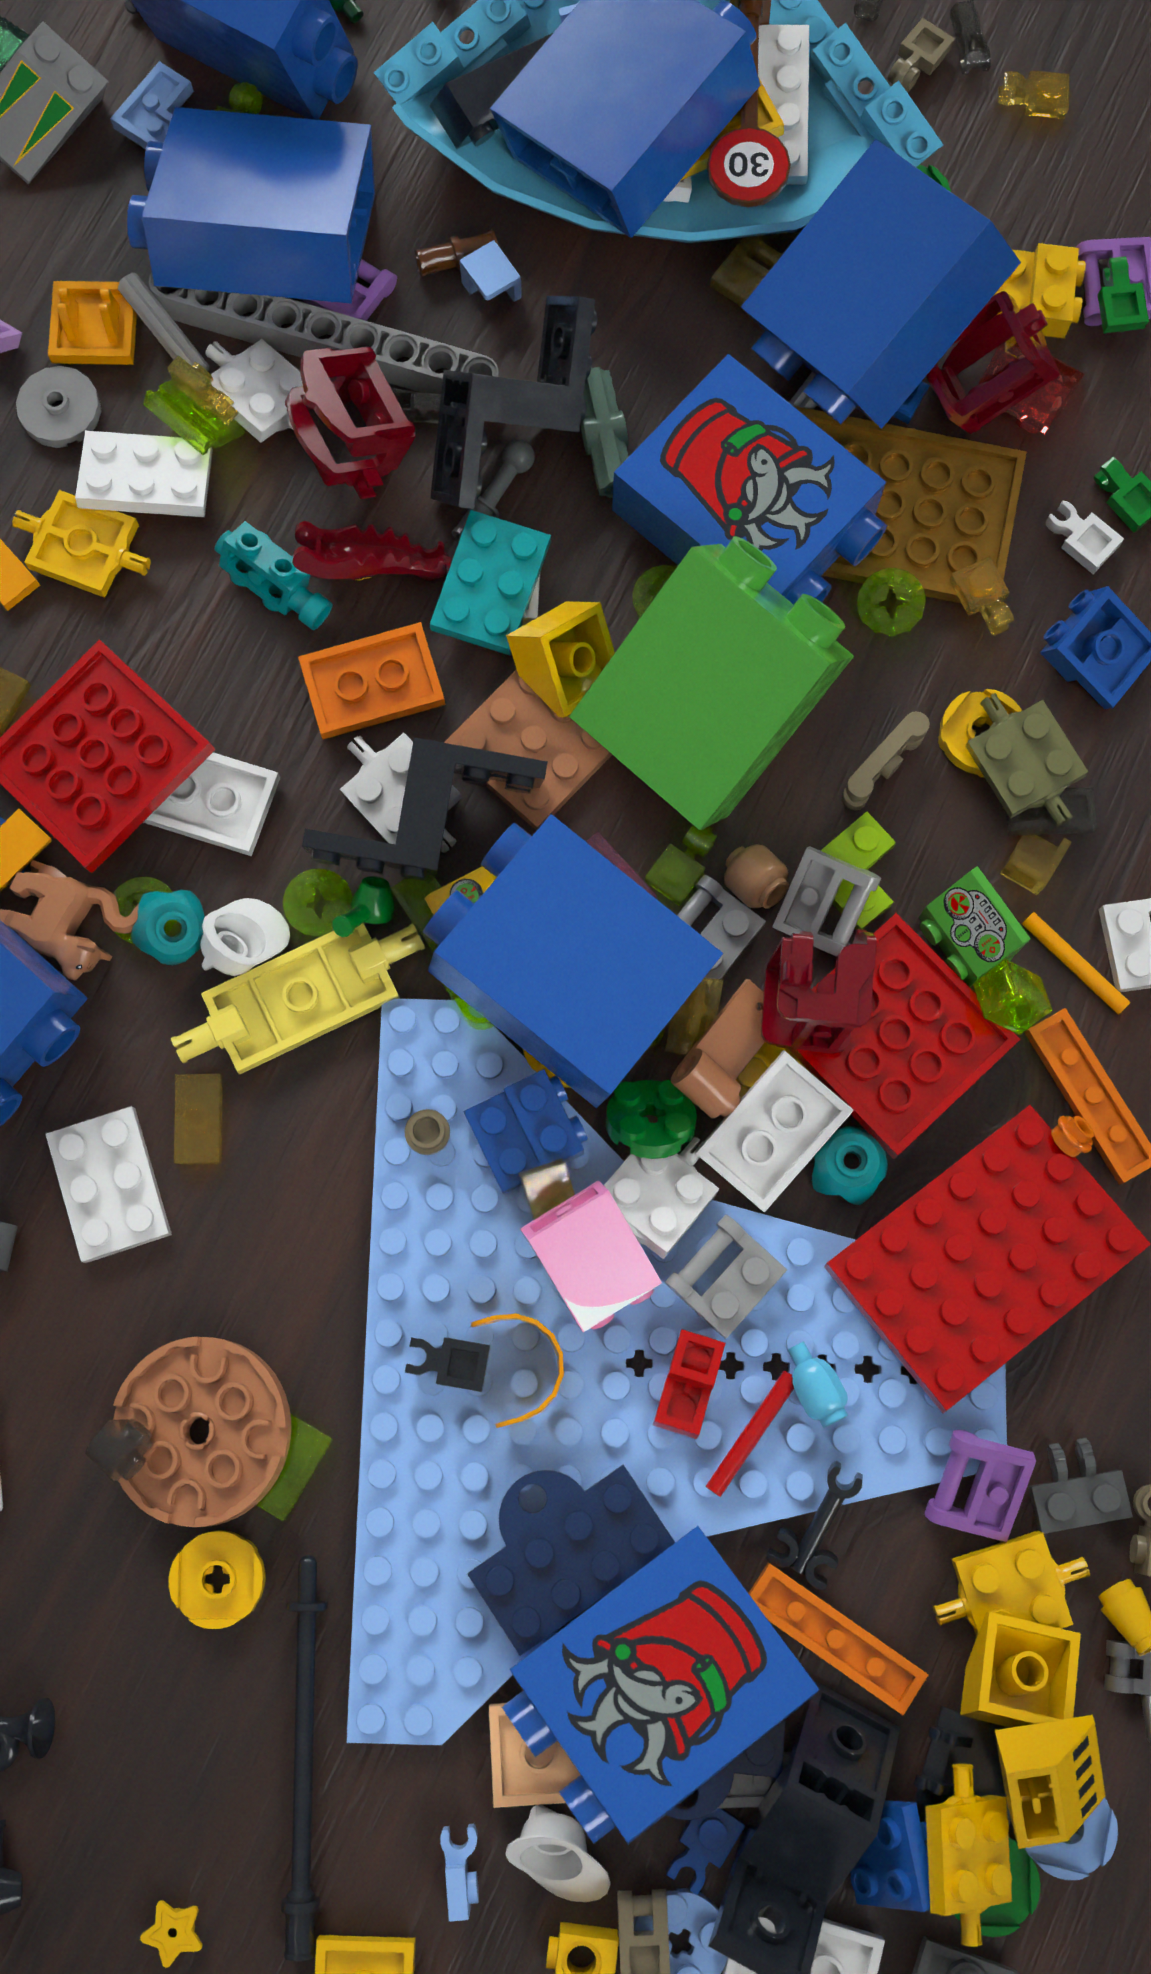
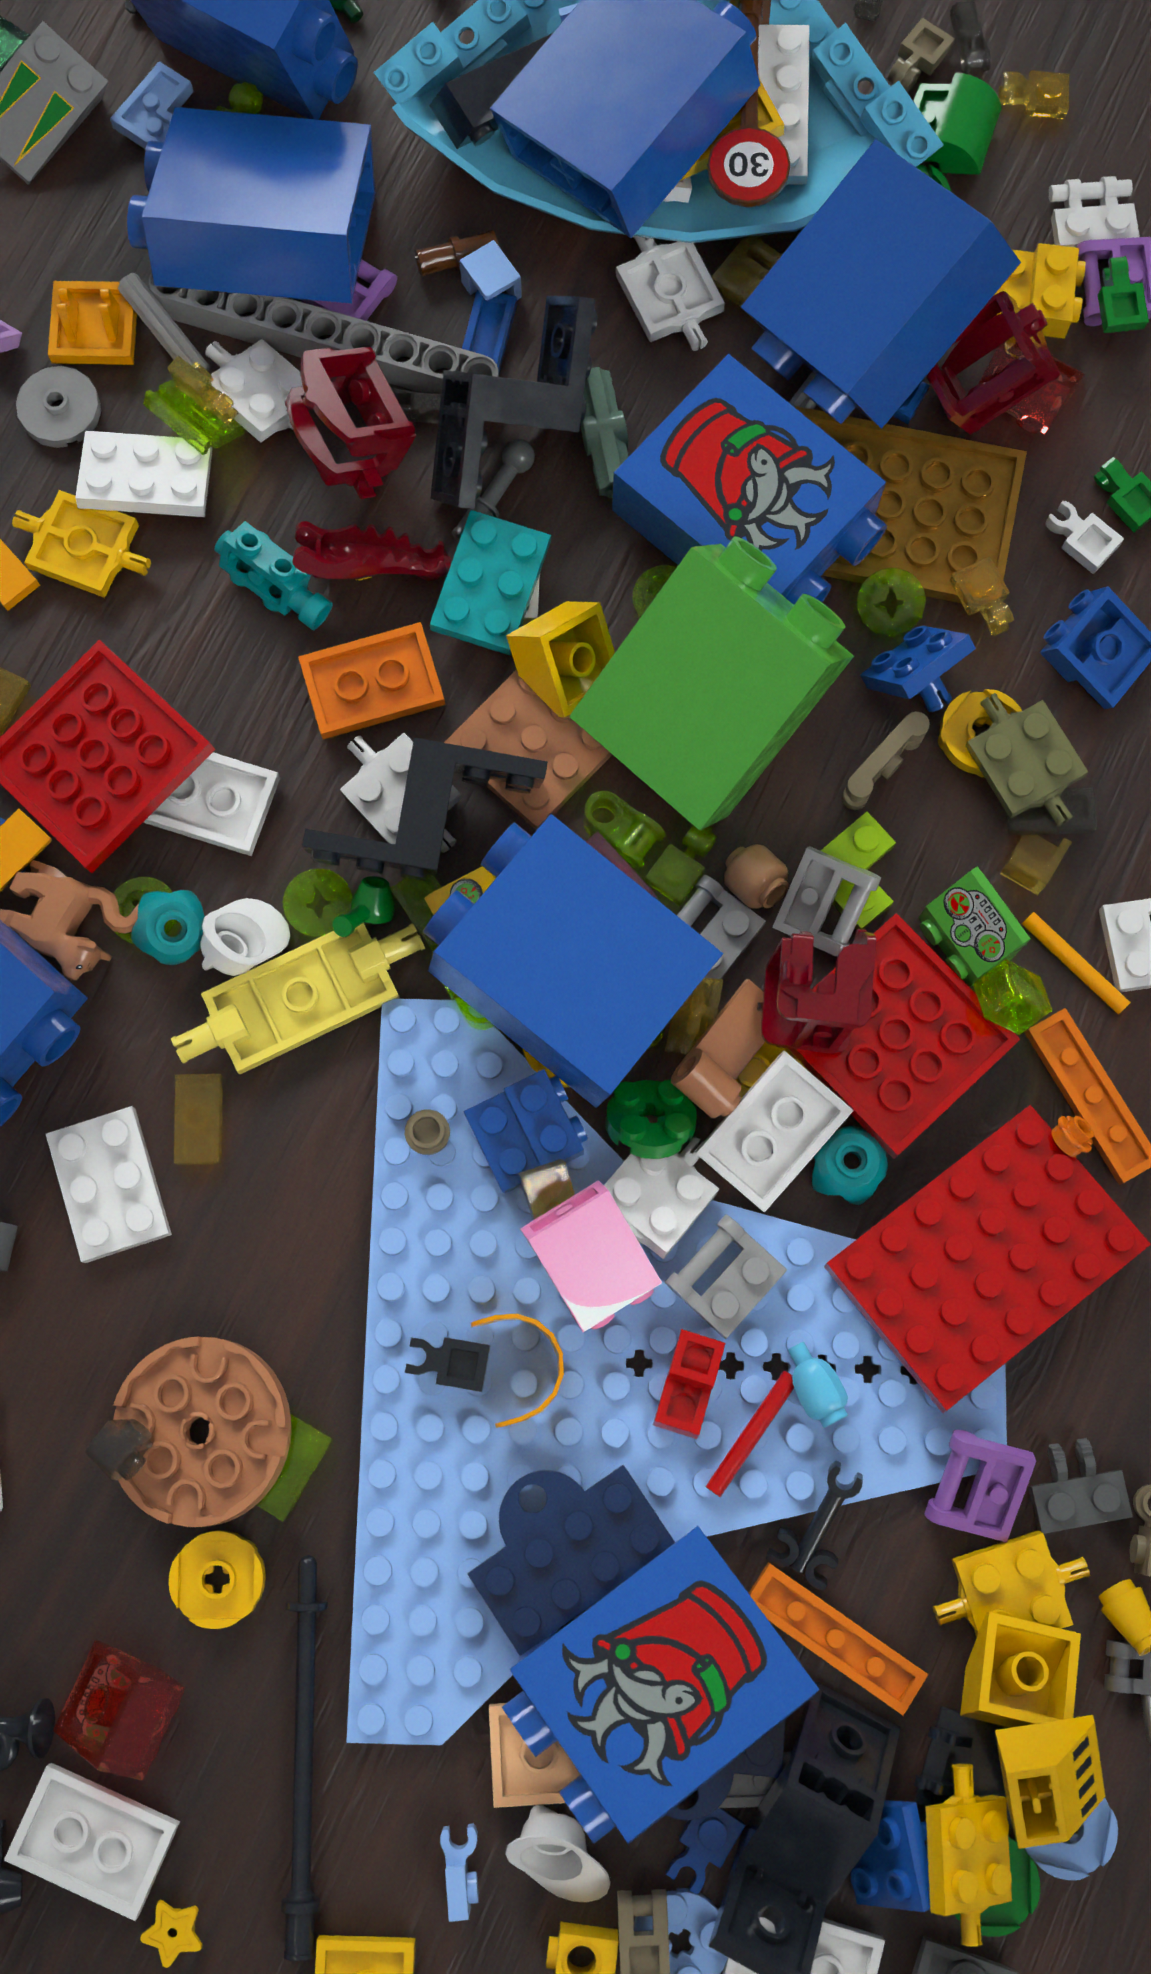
(92, 1841): none -> white plate
(118, 1711): none -> clear red slope
(490, 326): none -> blue tile
(624, 828): none -> clear neon green piece
(670, 290): none -> white plate
(918, 664): none -> blue plate
(962, 118): none -> green brick
(1105, 221): none -> white plate

